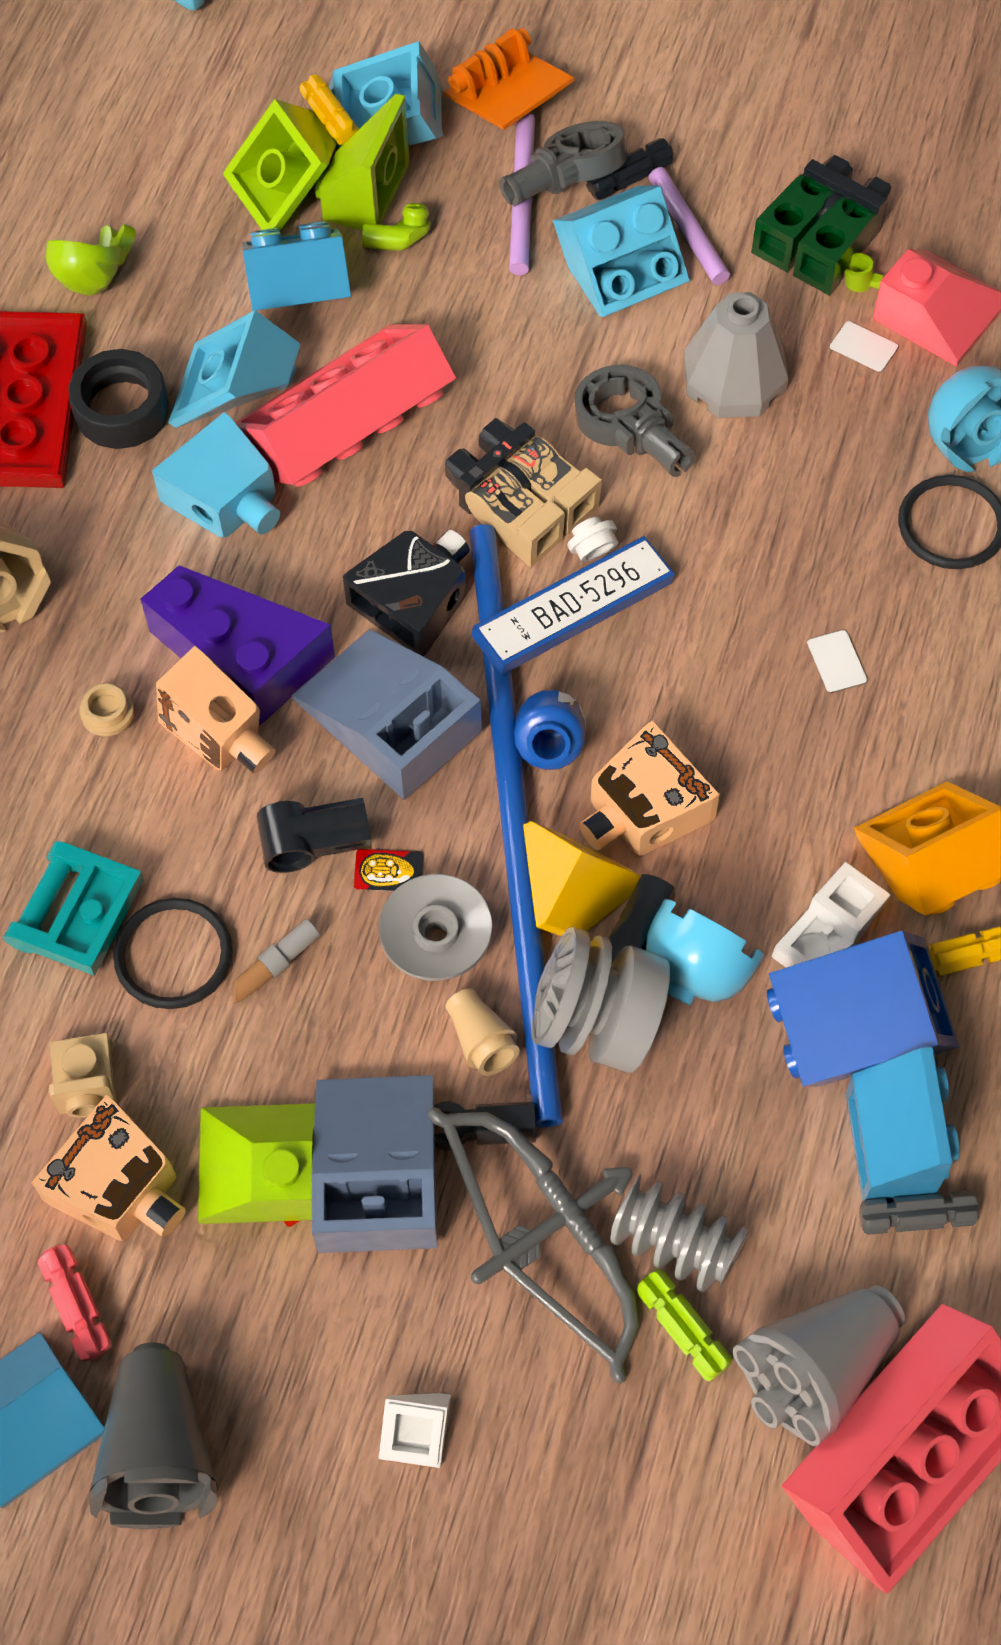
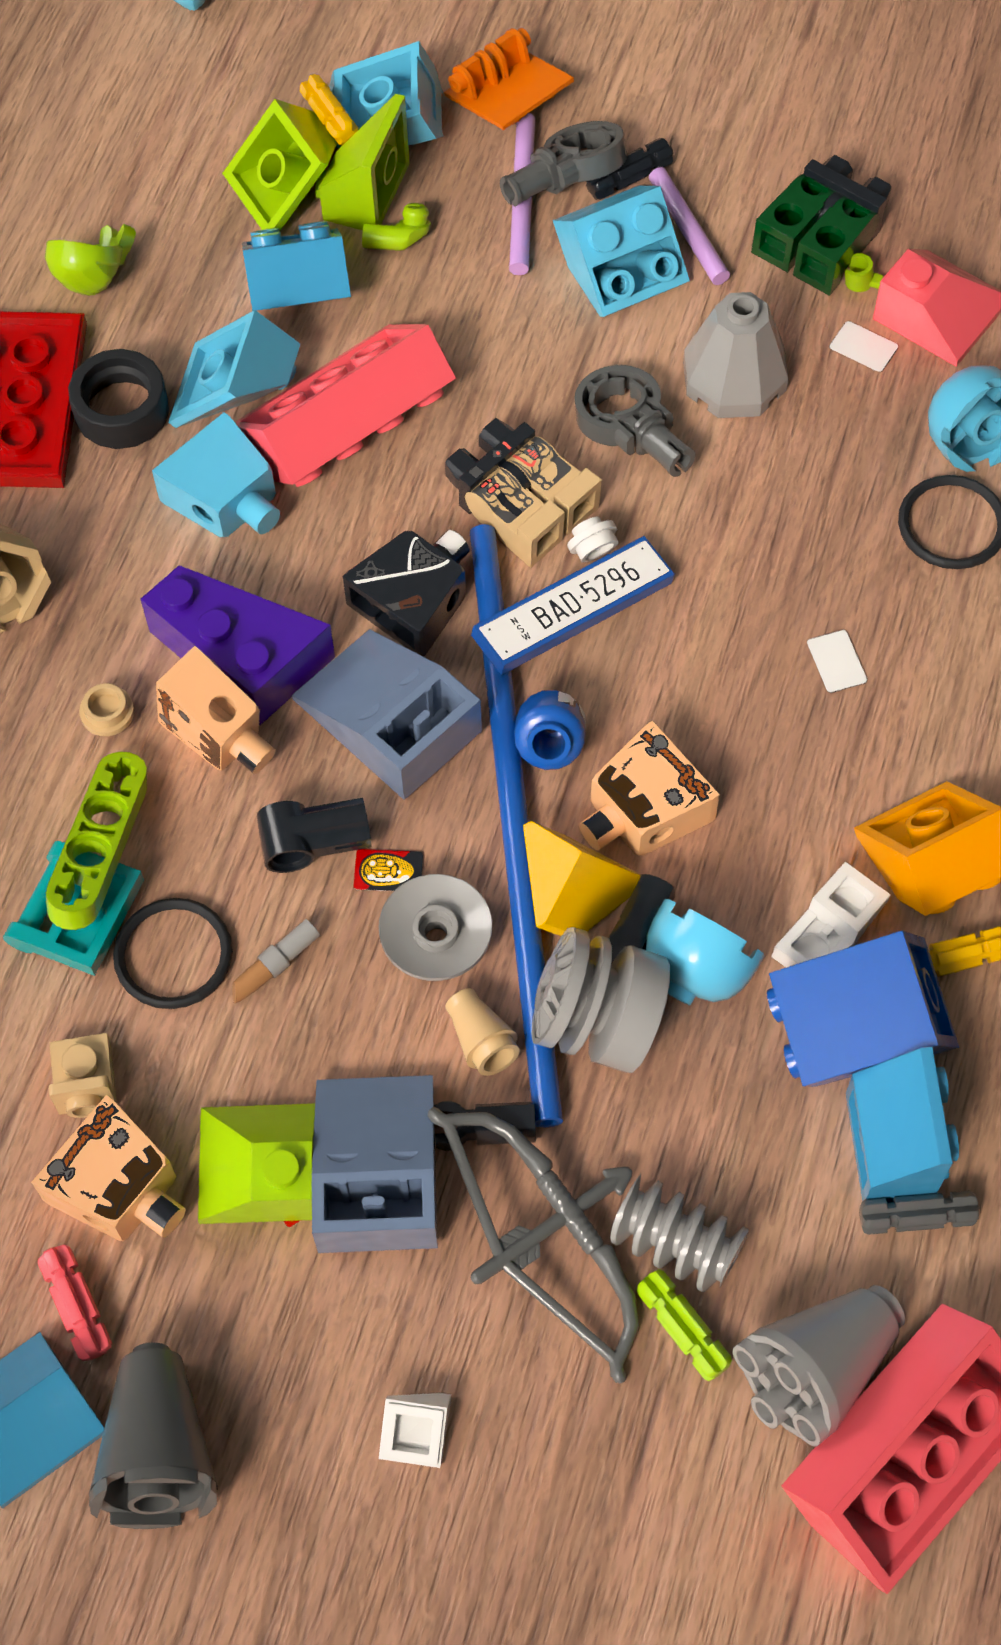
(98, 838): none -> lime beam

